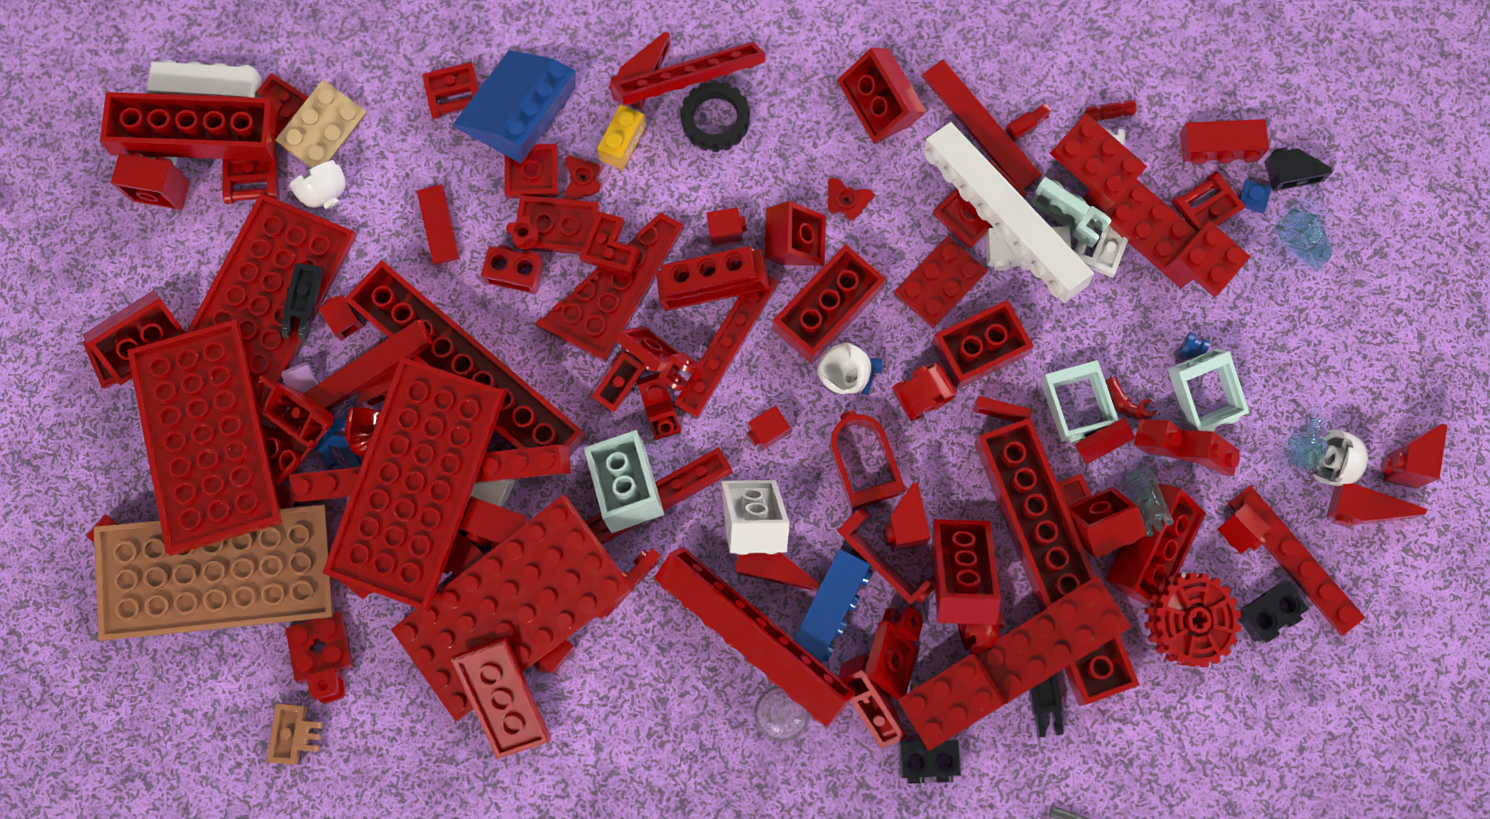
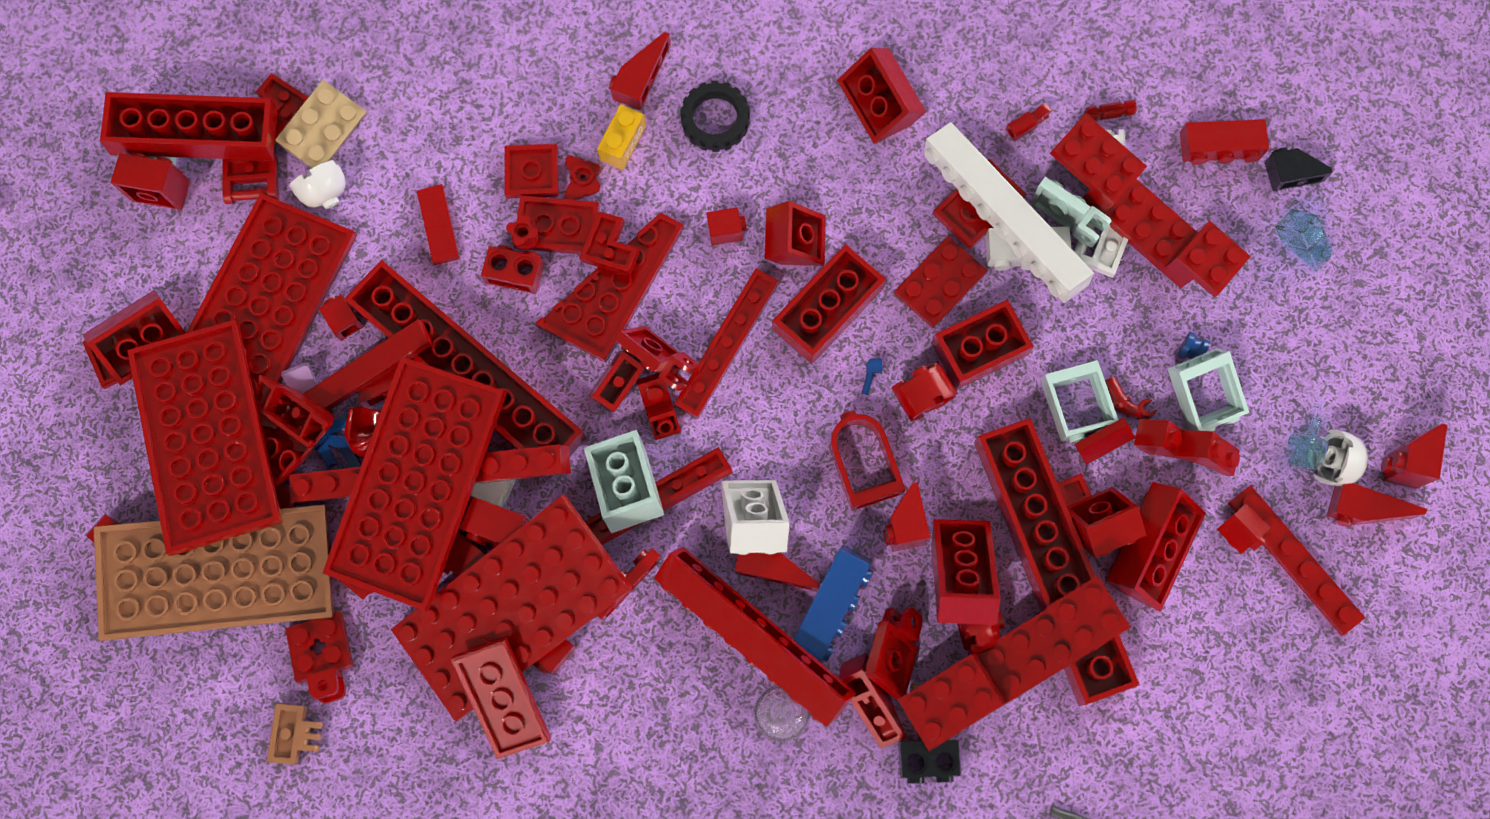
(203, 80): white brick -> none
(302, 299): black hinge -> none
(448, 83): red plate -> none
(517, 103): blue slope -> none
(688, 73): red plate -> none
(712, 278): red brick -> none
(768, 428): red brick -> none
(842, 364): white piece -> none
(850, 534): red panel -> none
(857, 199): red animal -> none
(981, 125): red tile -> none
(1001, 409): red tile -> none
(1047, 699): black hinge -> none
(1148, 497): clear light blue hinge -> none
(1213, 621): red piece -> none
(1216, 209): red plate -> none
(1255, 196): blue plate -> none
(1268, 607): black brick -> none

